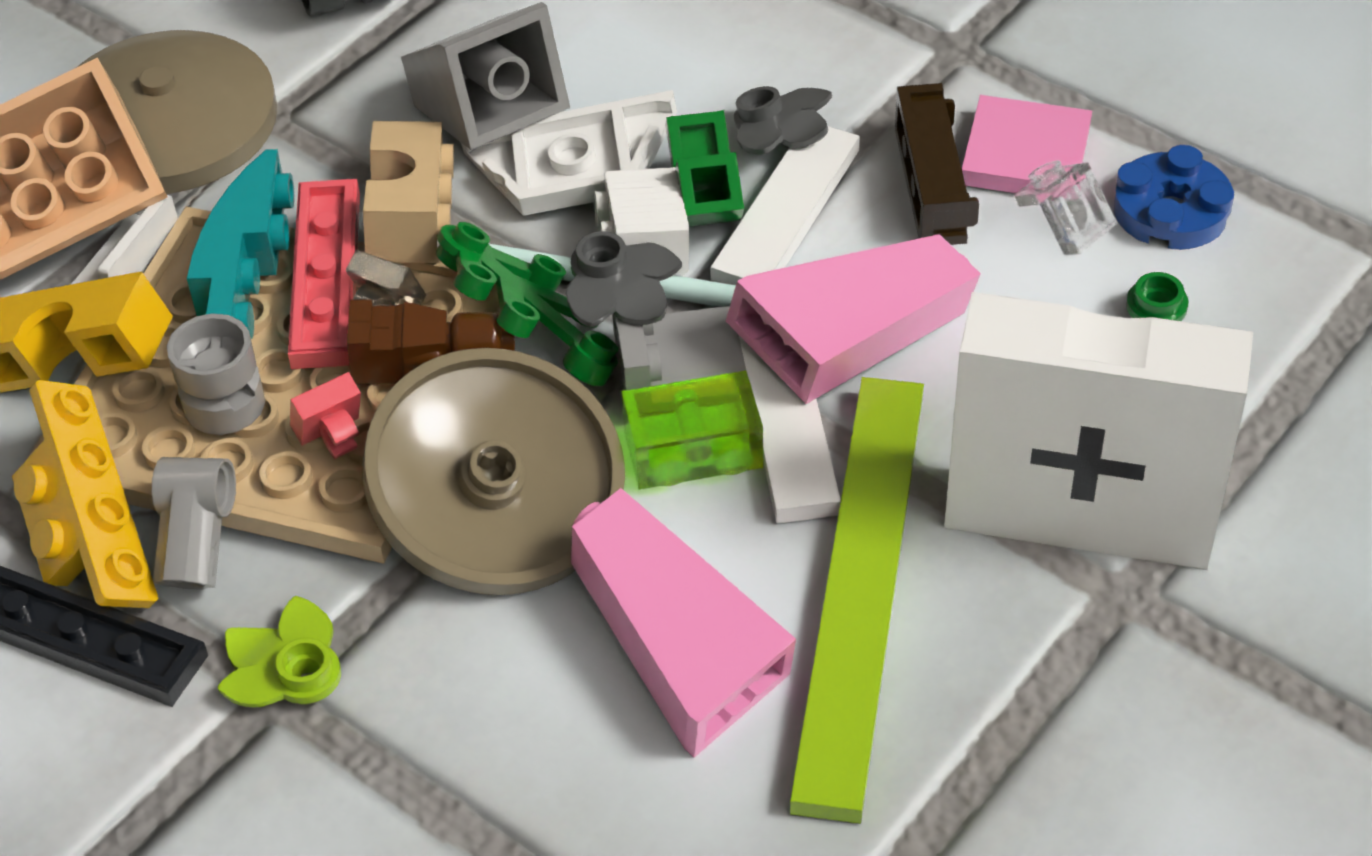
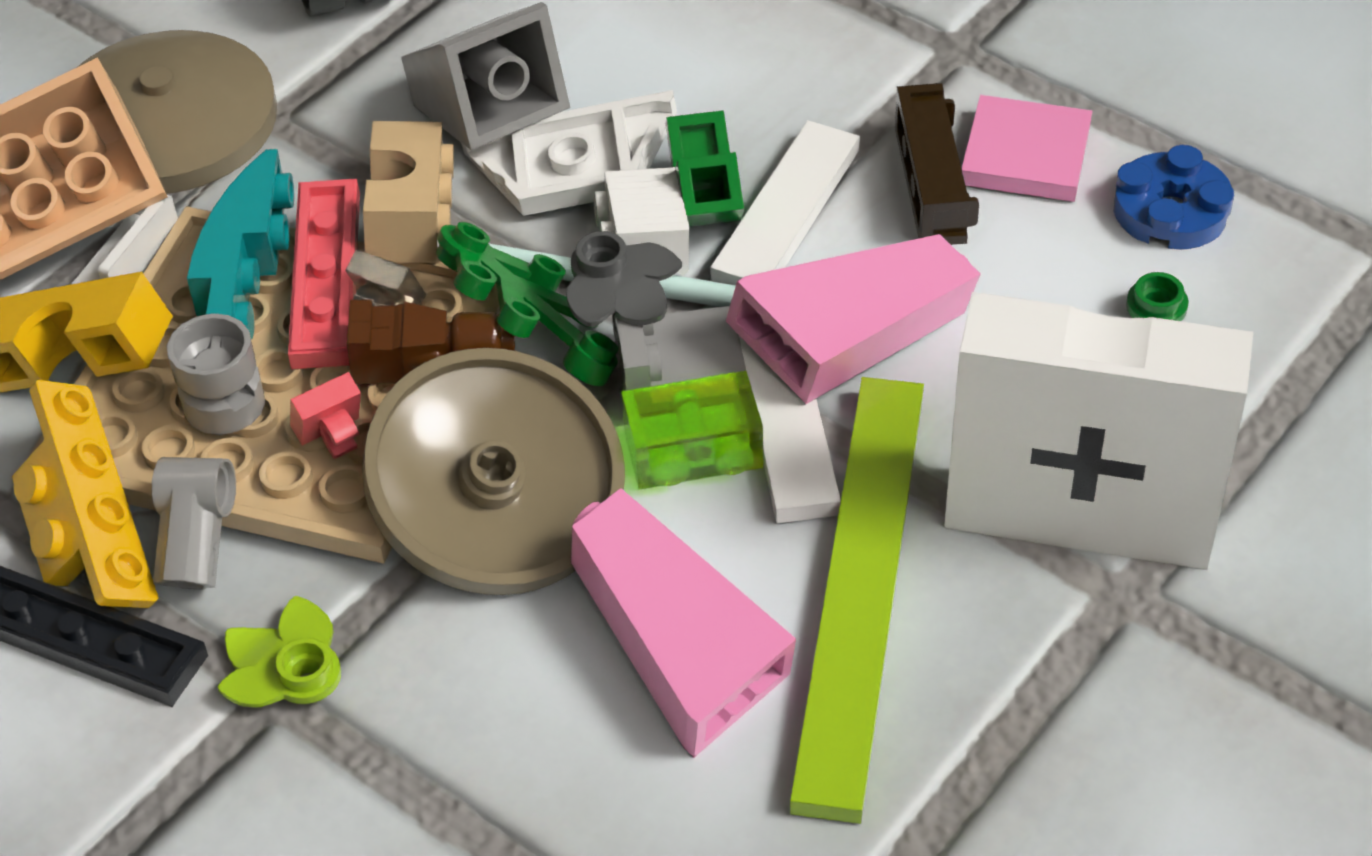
(773, 119): dark grey plate -> none
(1070, 204): clear bracket -> none

